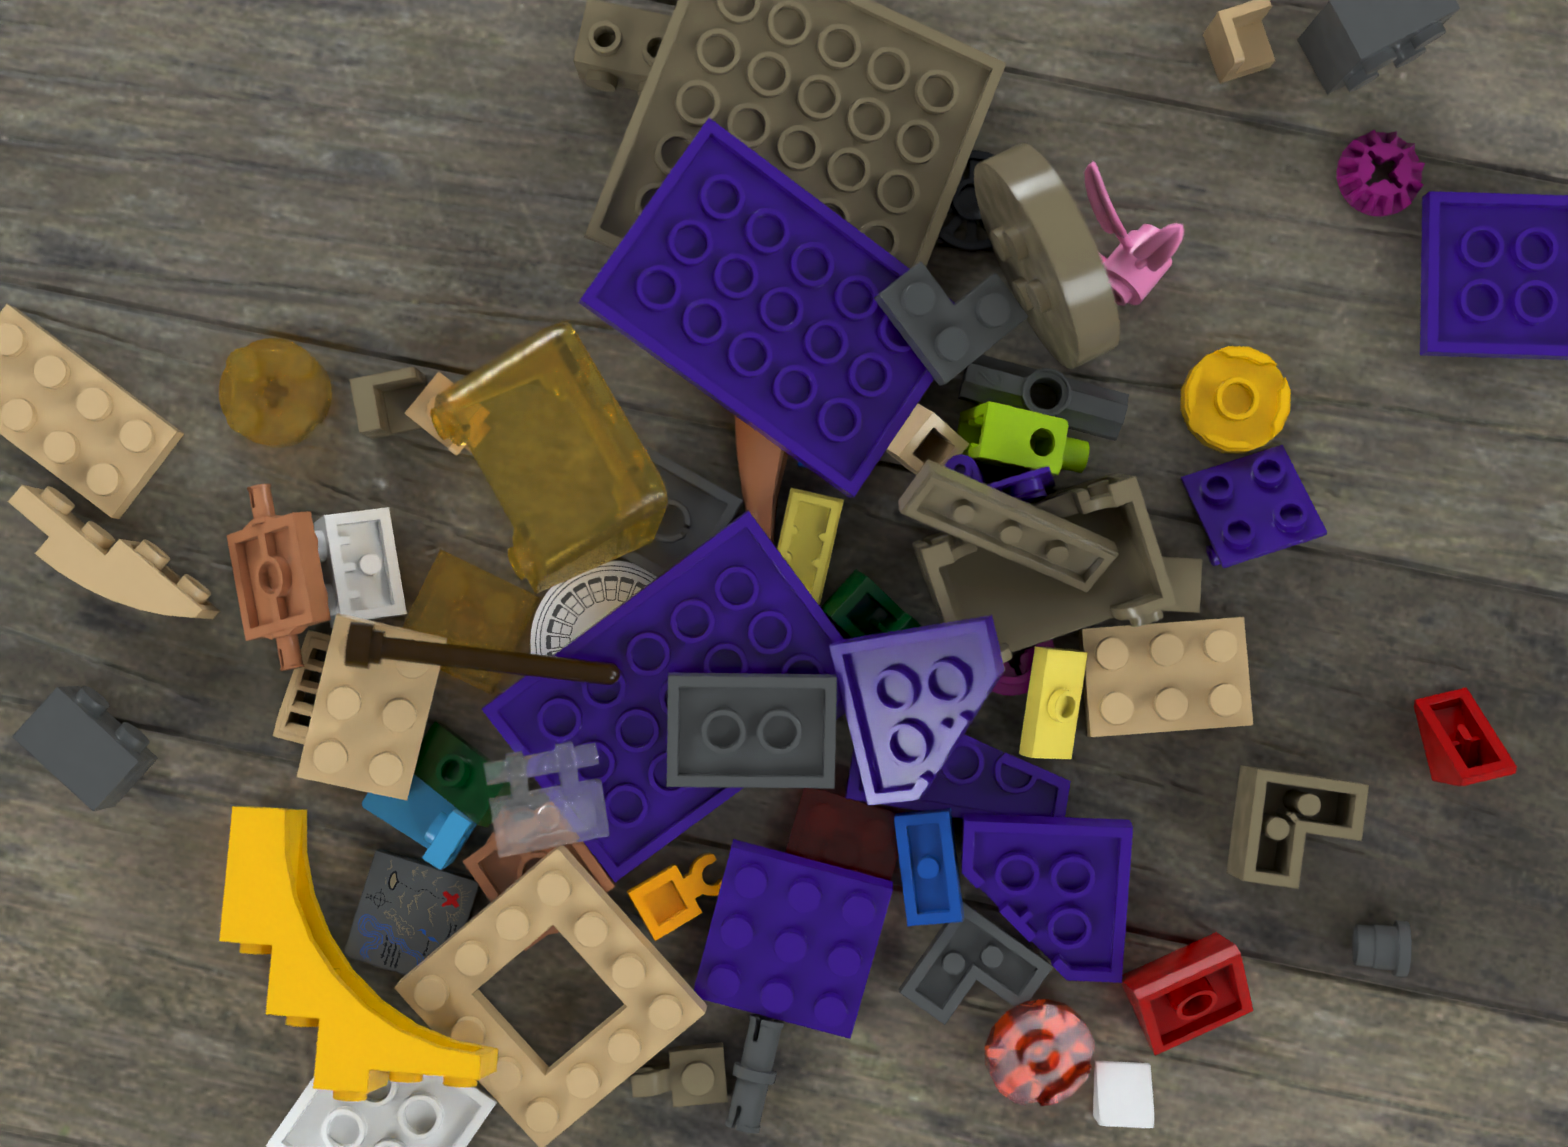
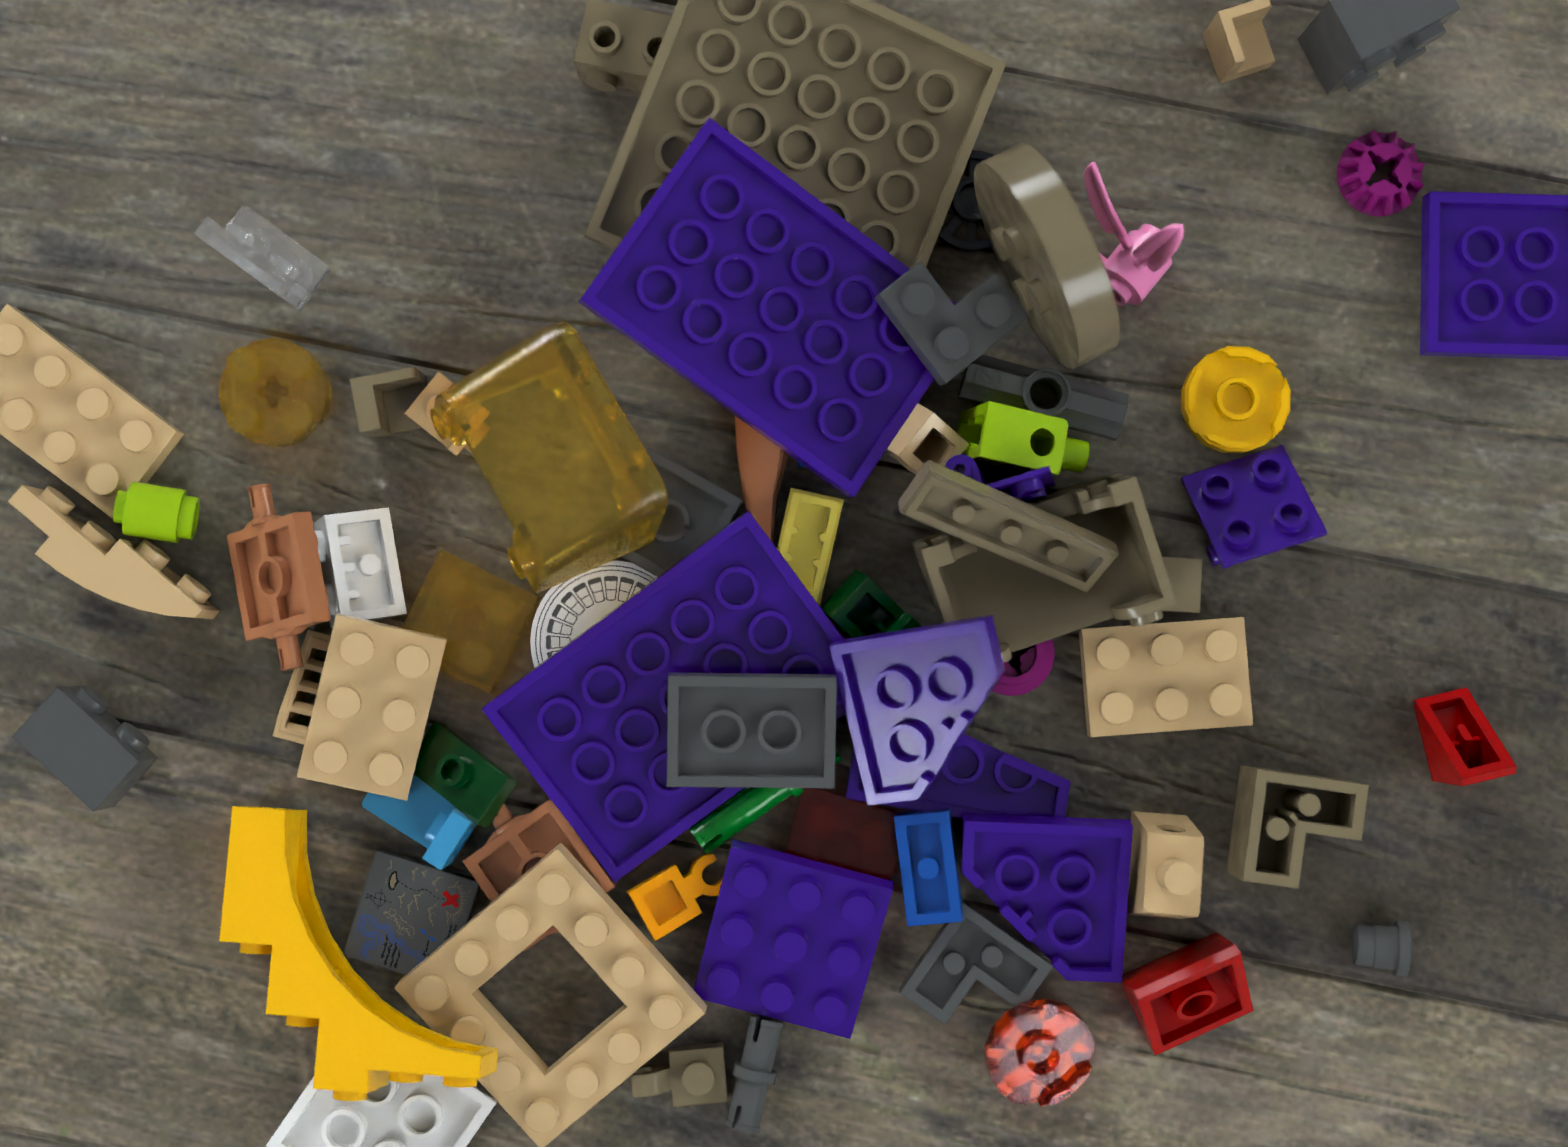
(156, 512): none -> lime brick
(267, 255): none -> clear bracket
(371, 646): dark brown piece -> none
(547, 815): clear plate -> none
(739, 813): none -> green pin
(1053, 703): light yellow plate -> none
(1123, 1094): white slope -> none
(1165, 866): none -> tan torso

